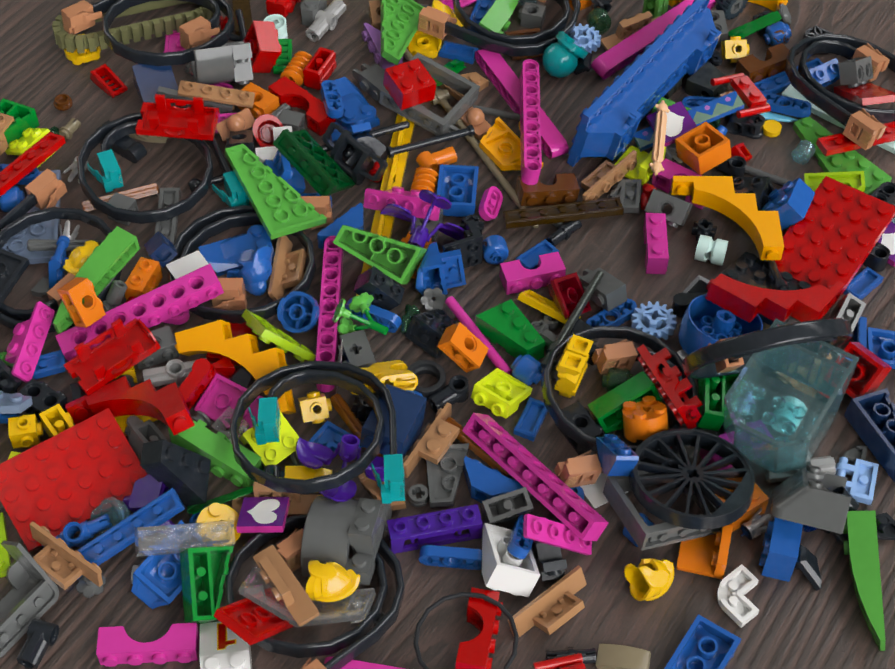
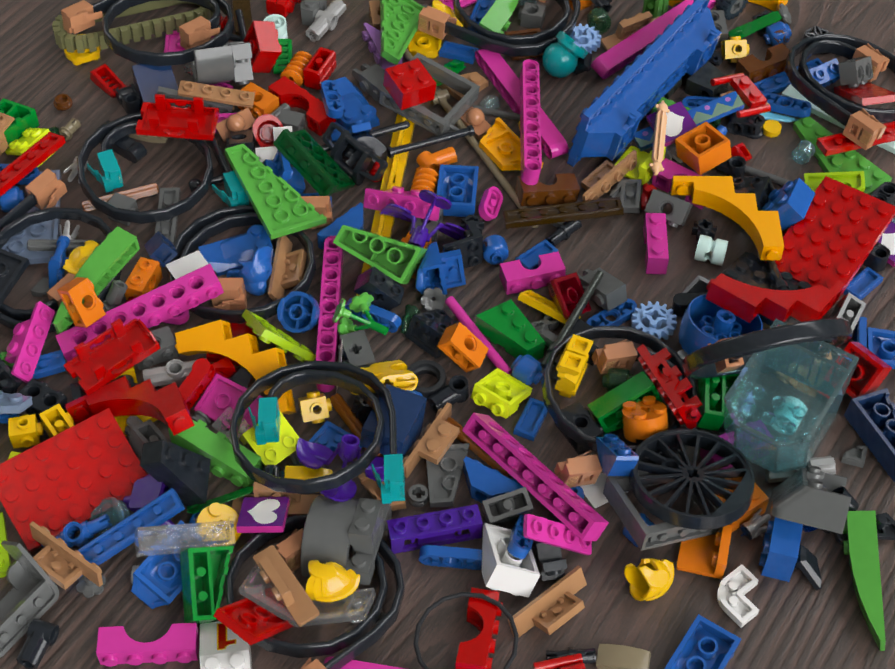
(129, 99): none -> black piece
(490, 102): none -> clear light blue piece
(863, 478): light blue plate -> none

